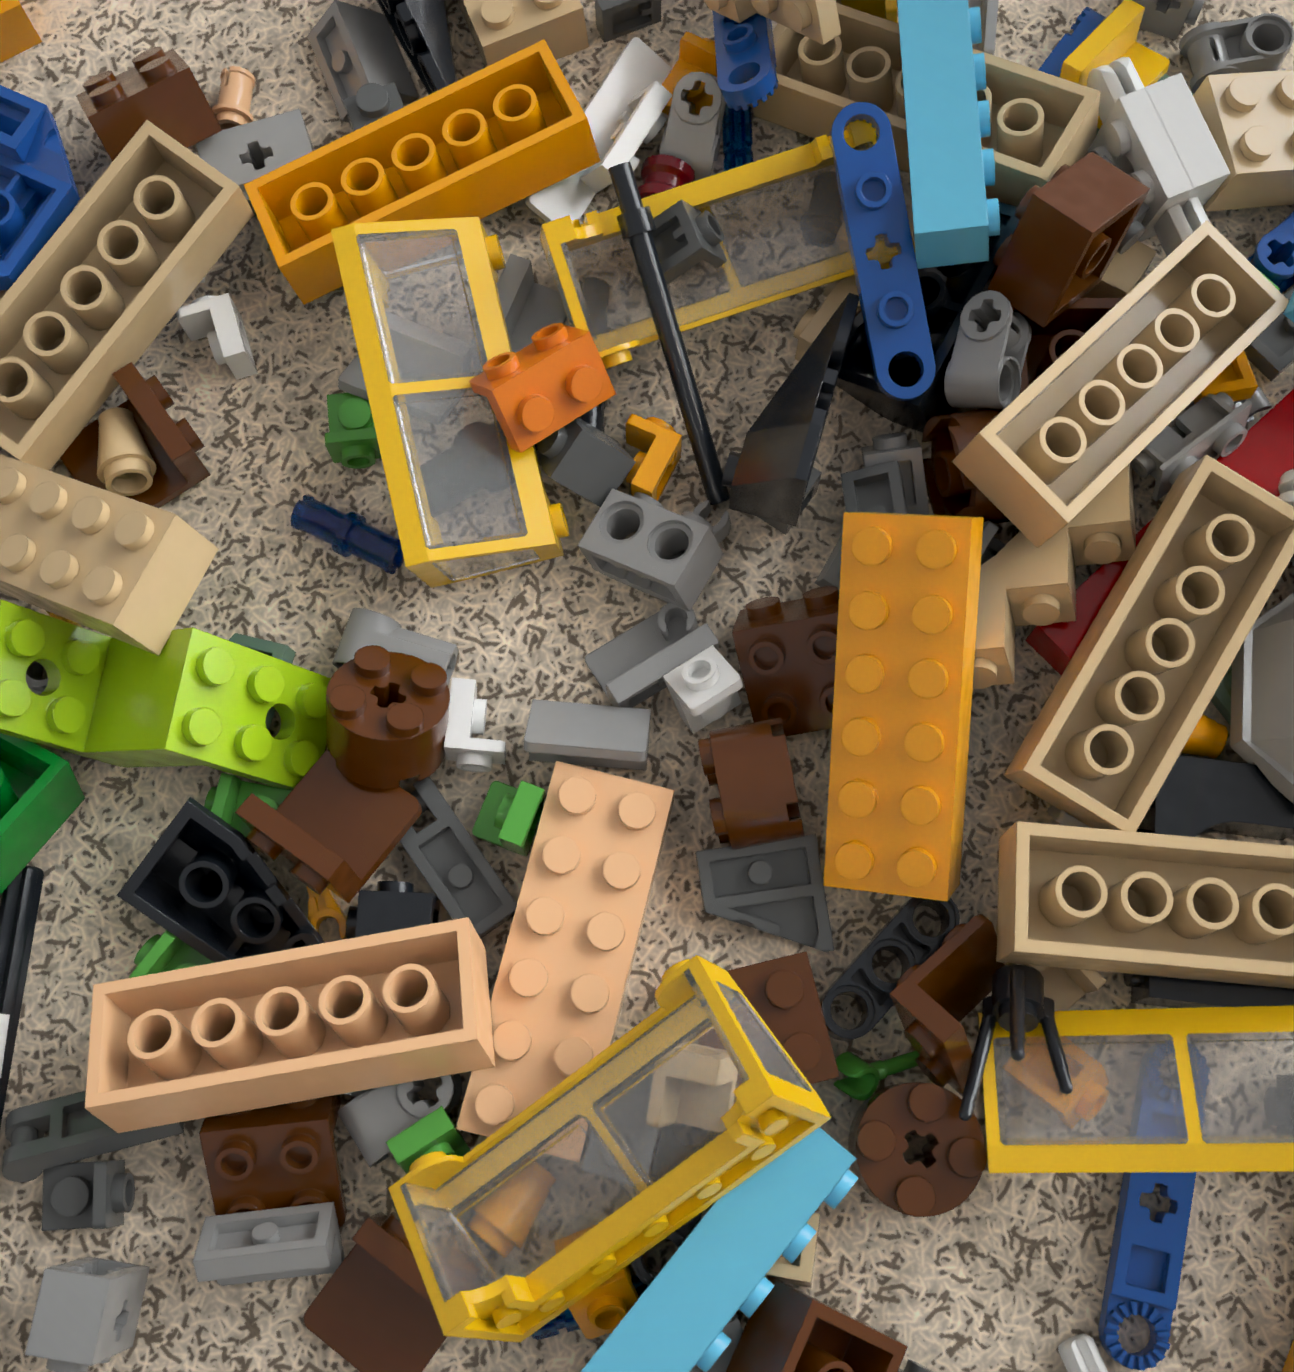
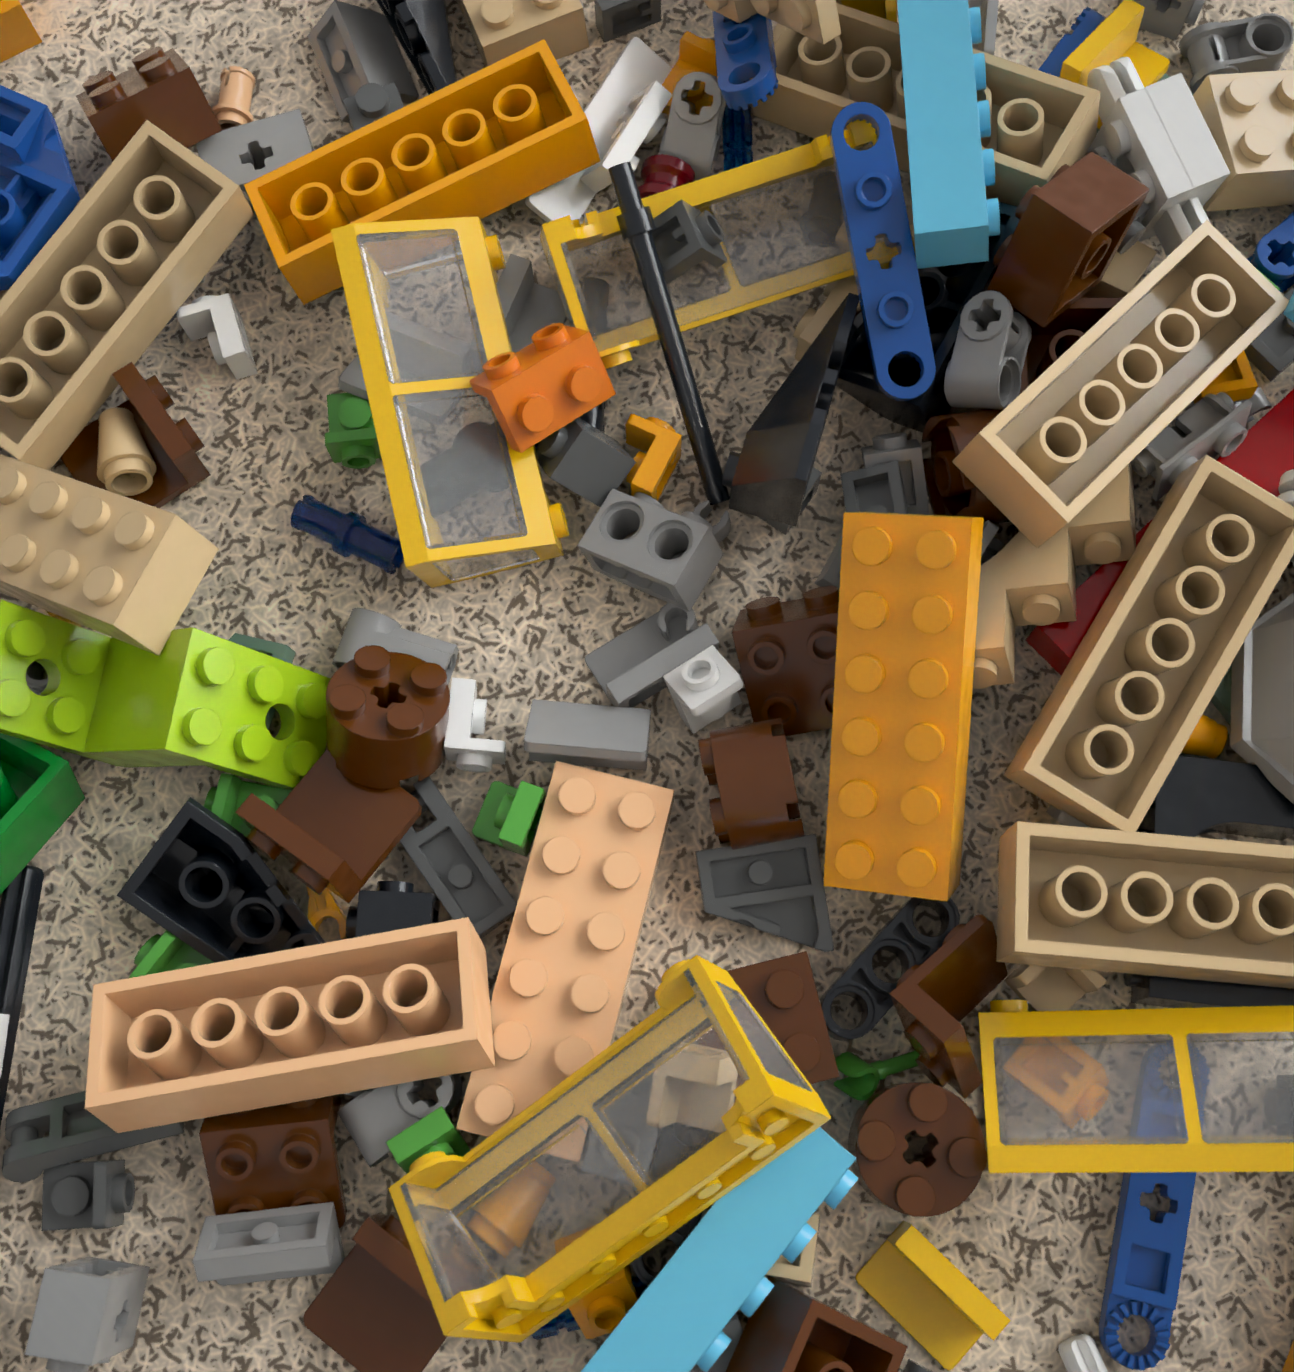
(929, 1296): none -> yellow panel
(1018, 1007): black plant -> none

